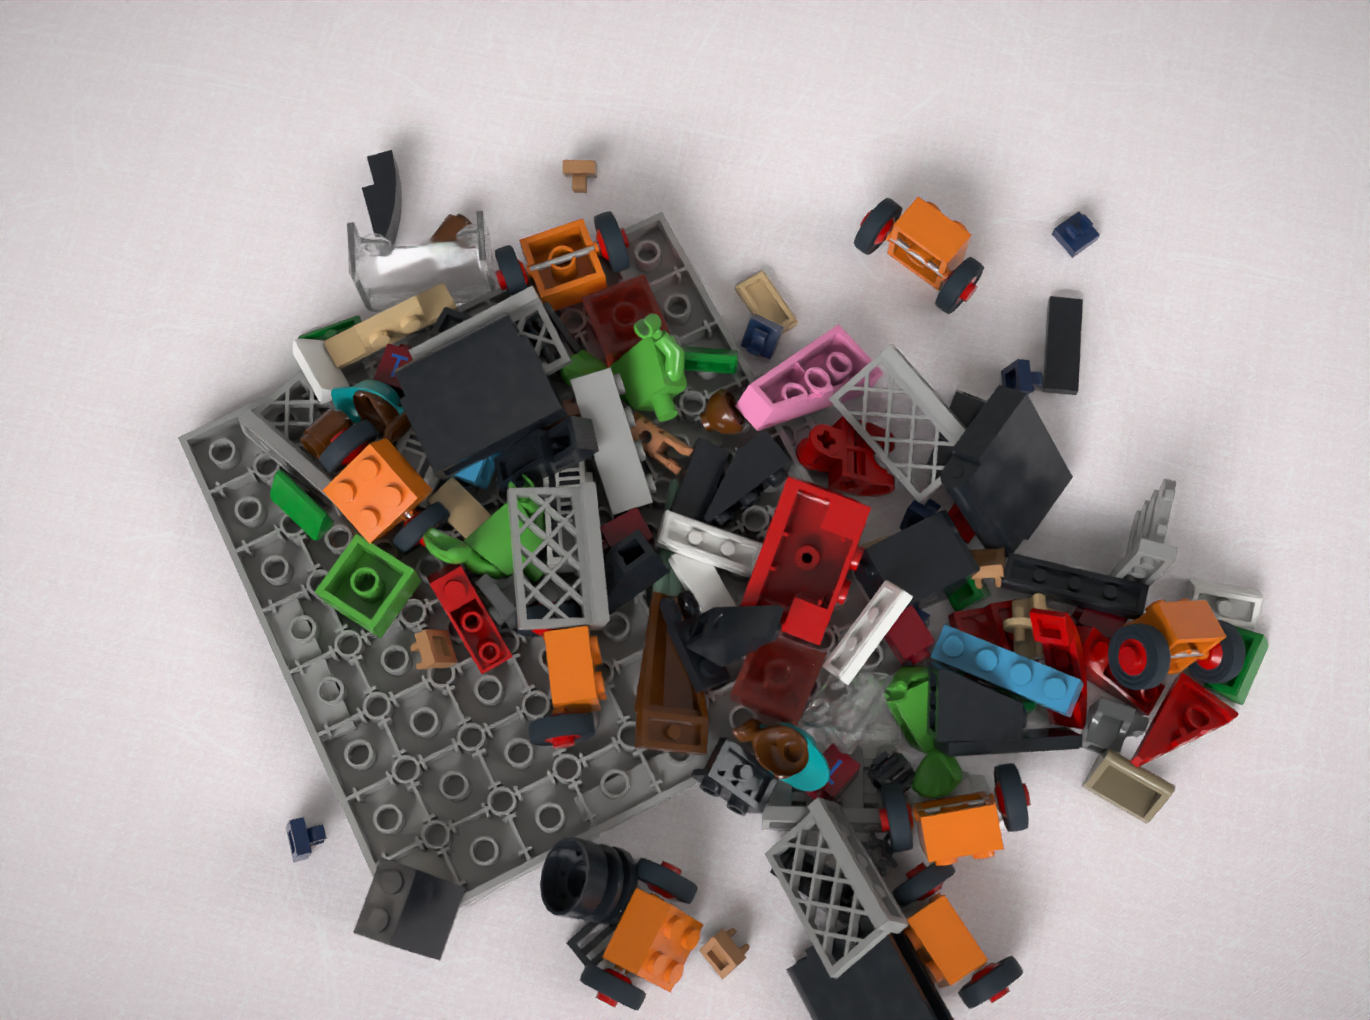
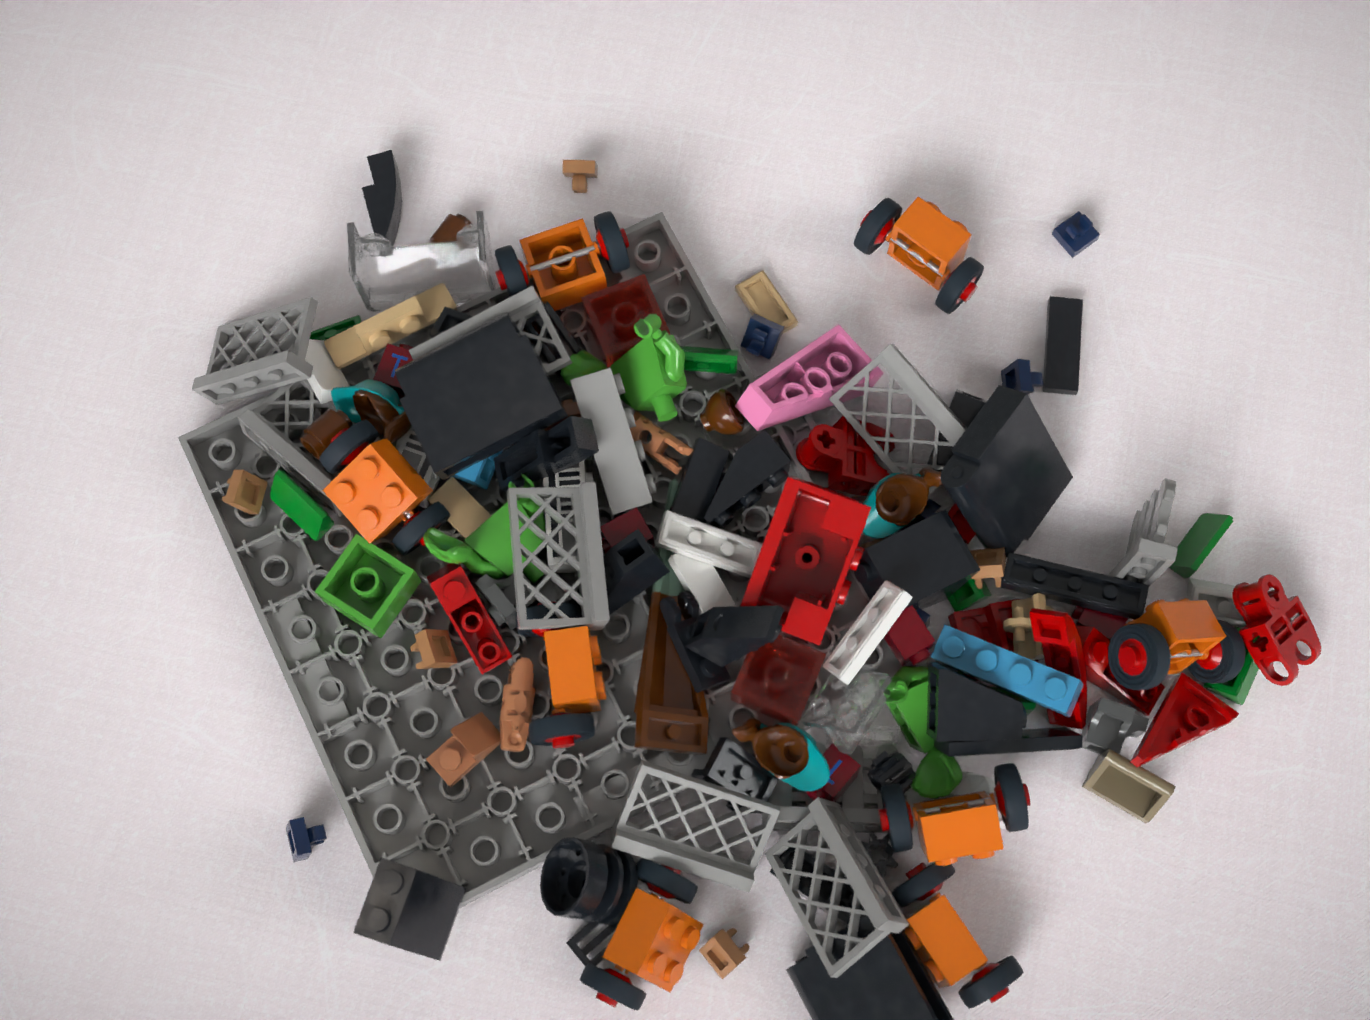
(245, 491): none -> medium nougat tile
(259, 372): none -> light grey fence
(465, 748): none -> nougat slope
(517, 706): none -> nougat hinge
(677, 850): none -> light grey fence
(898, 501): none -> reddish brown hair
(1199, 542): none -> green slope
(1270, 618): none -> red piece

